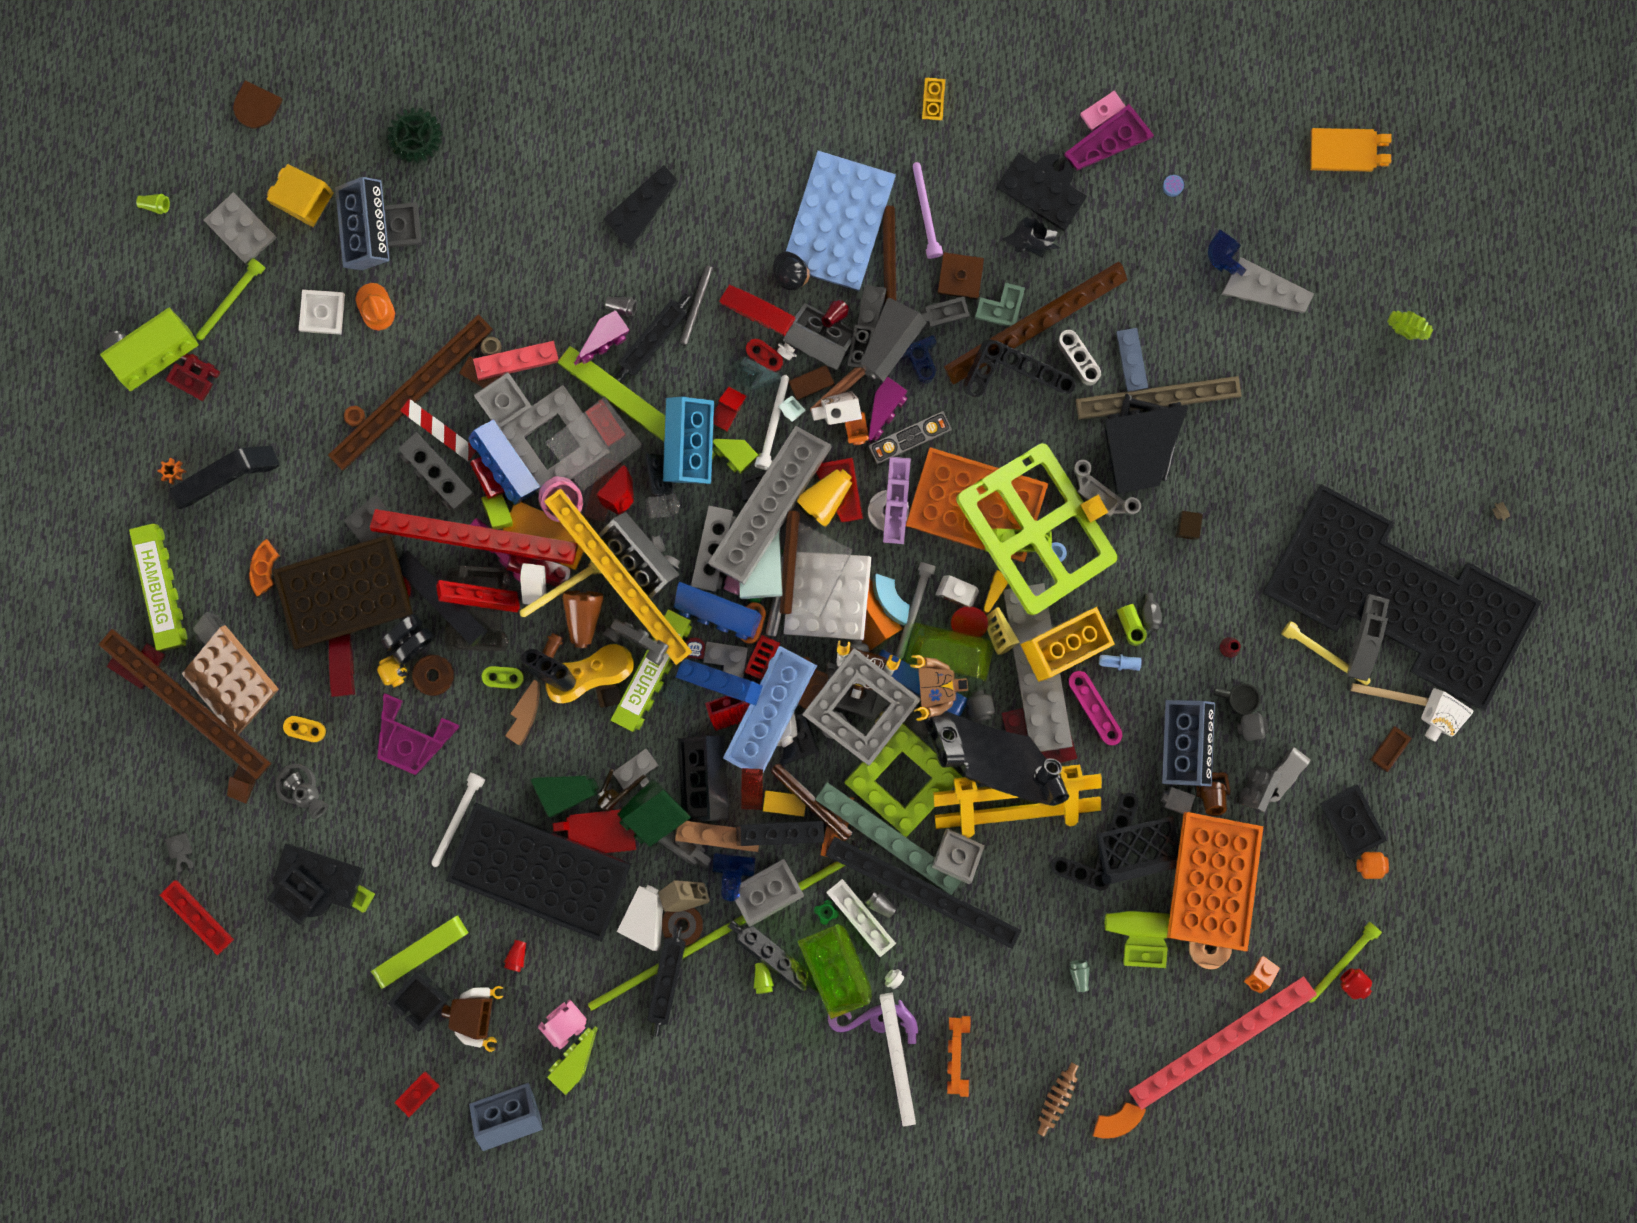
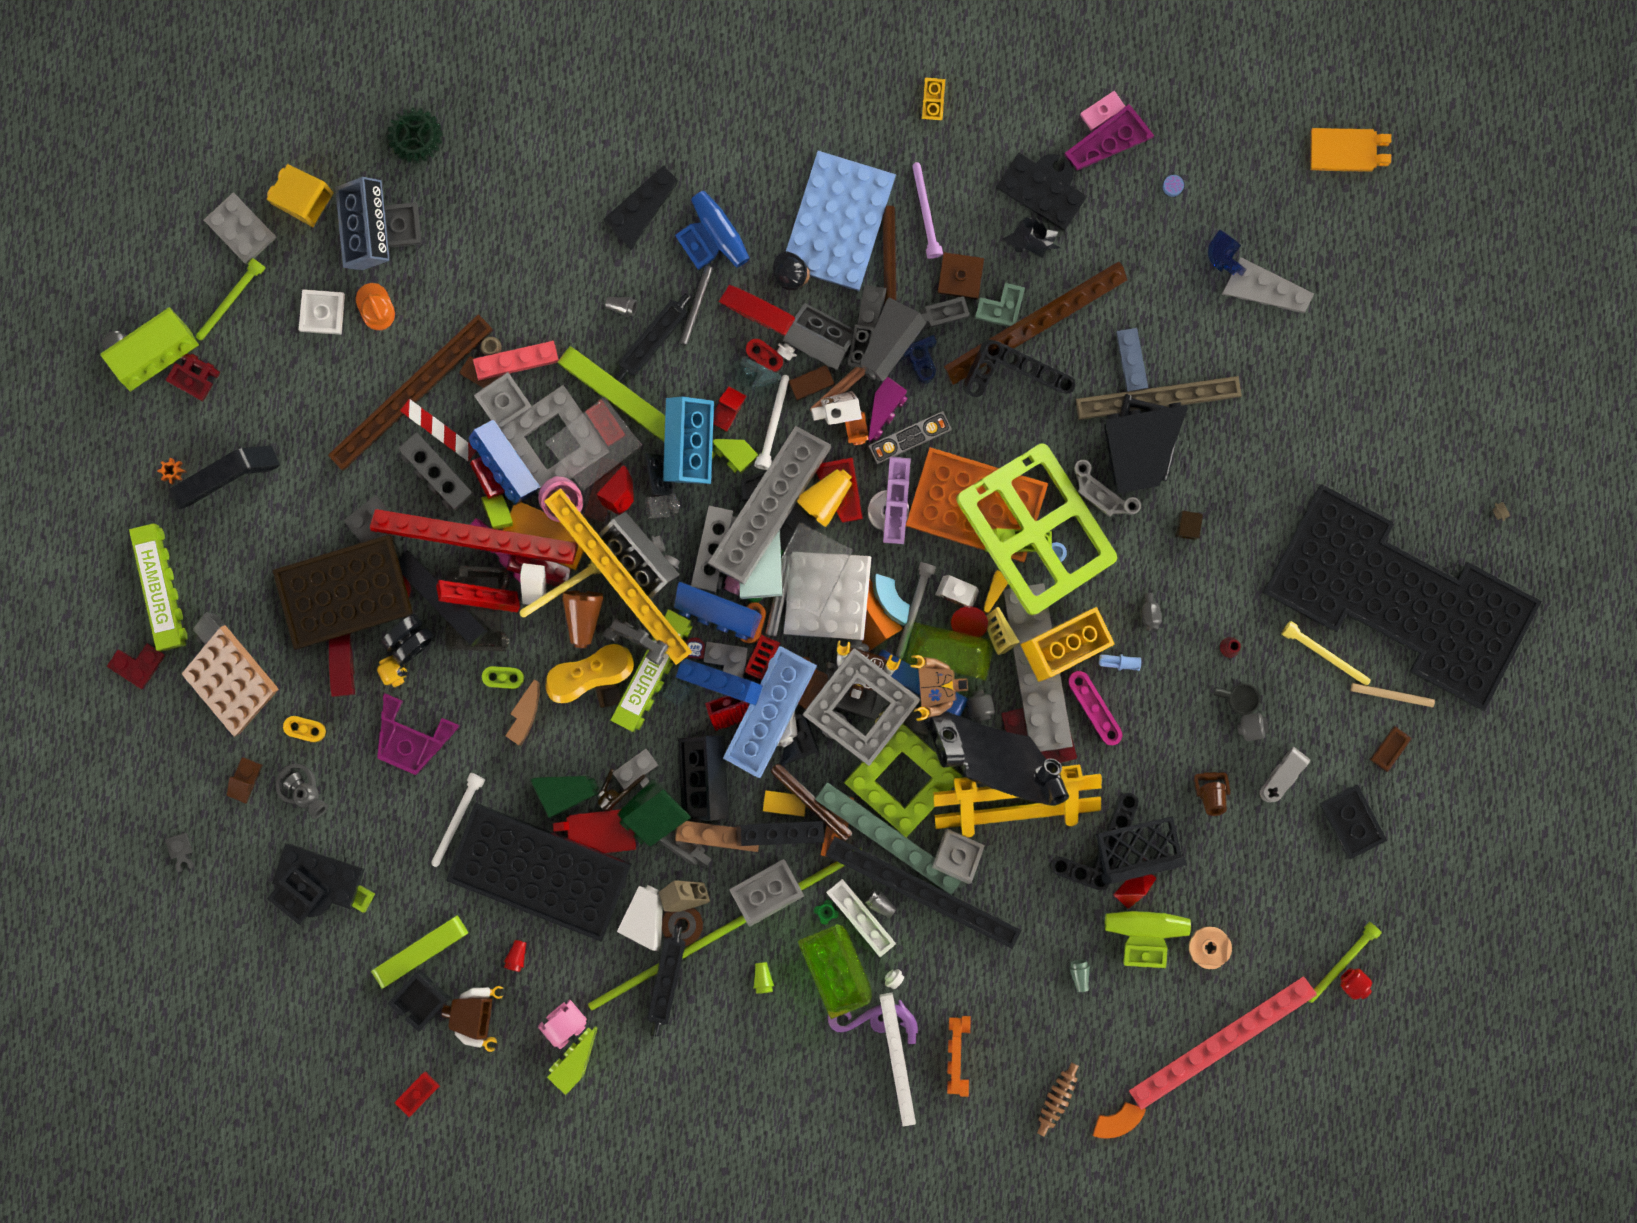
(156, 203): lime cone -> none
(185, 704): reddish brown plate -> none
(196, 917): red plate -> none
(255, 106): reddish brown tile -> none
(260, 568): orange tile -> none
(354, 416): dark orange tile -> none
(444, 680): reddish brown tile -> none
(505, 1117): sand blue slope -> none
(548, 670): black beam -> none
(552, 645): dark orange pin -> none
(607, 332): slope -> none
(713, 234): none -> blue plate
(725, 864): clear blue tile -> none
(752, 789): clear red tile -> none
(774, 958): black plate -> none
(789, 562): reddish brown axle -> none
(791, 408): light aqua plate -> none
(836, 312): dark red cone -> none
(1079, 367): white beam -> none
(1094, 508): yellow plate -> none
(1130, 623): lime piece -> none
(1134, 889): none -> red slope
(1177, 800): flat silver brick -> none
(1188, 743): sand blue brick -> none
(1215, 881): orange plate -> none
(1259, 788): dark grey plate -> none
(1262, 975): orange bracket -> none
(1369, 638): dark grey slope -> none
(1372, 865): orange head -> none
(1410, 325): lime gear -> none
(1444, 714): white torso -> none

